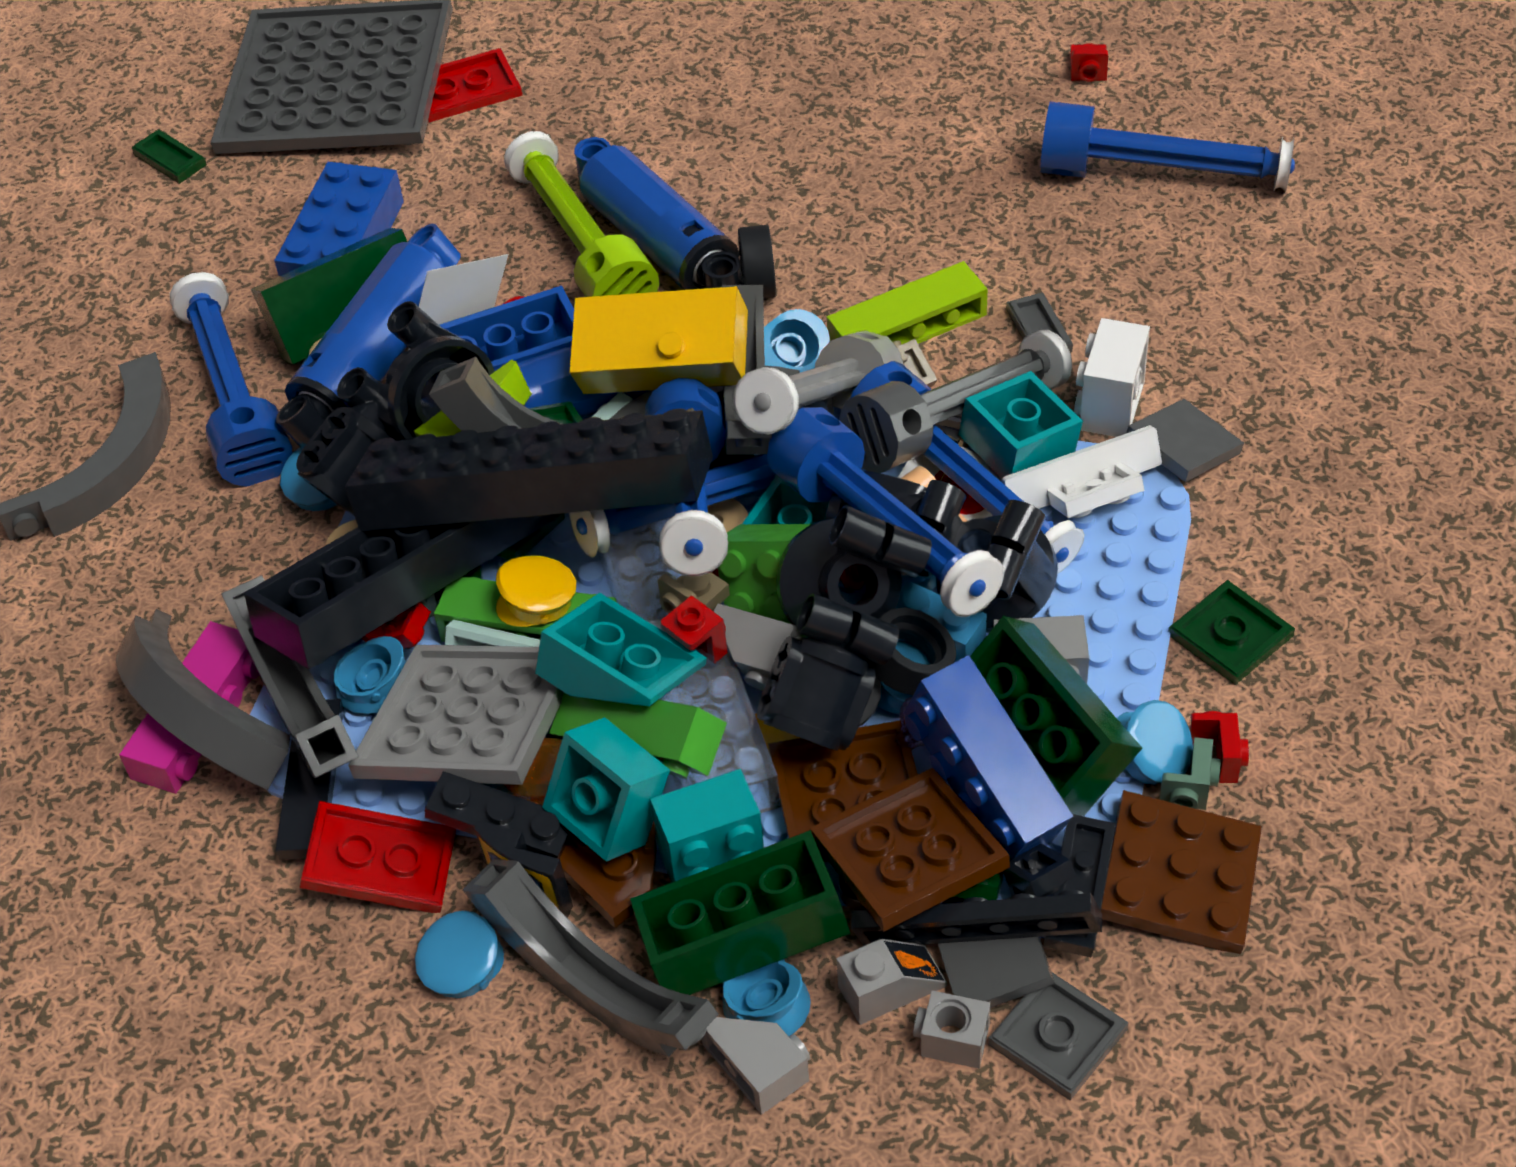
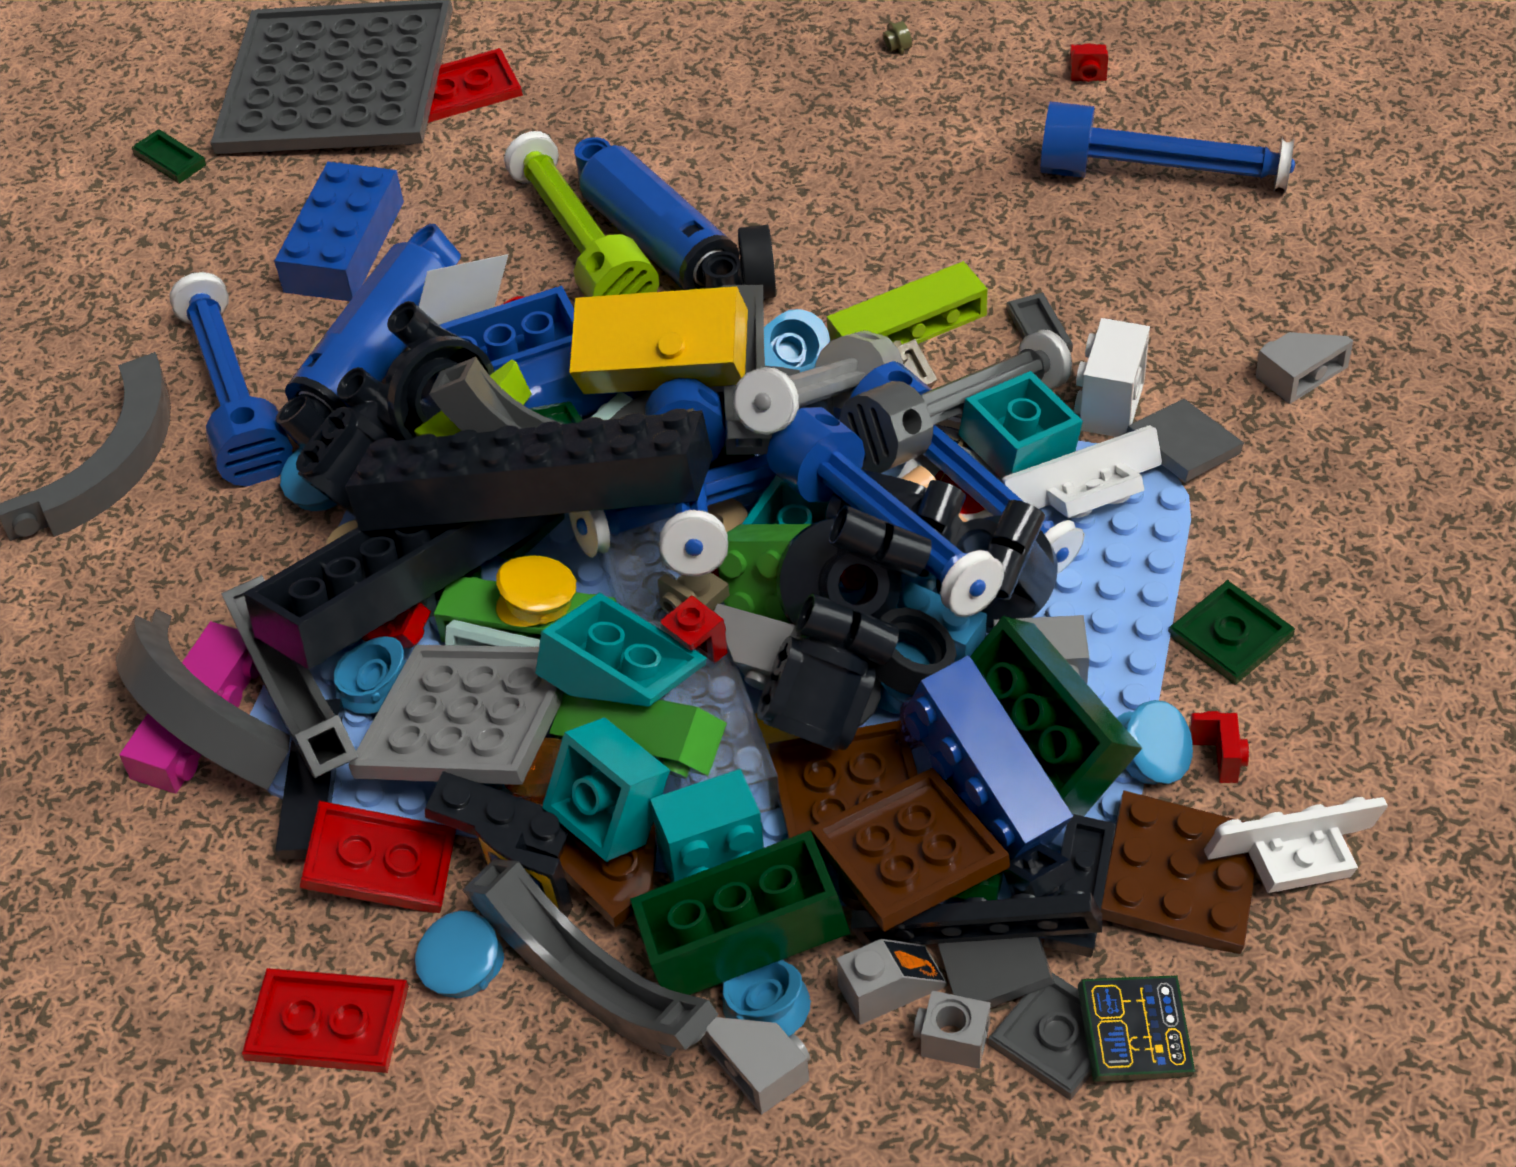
(311, 298): dark green brick -> none
(326, 1020): none -> red tile
(897, 37): none -> olive plate
(1135, 1028): none -> black tile
(1194, 788): sand green bracket -> none
(1298, 846): none -> white bracket
(1302, 362): none -> light grey slope

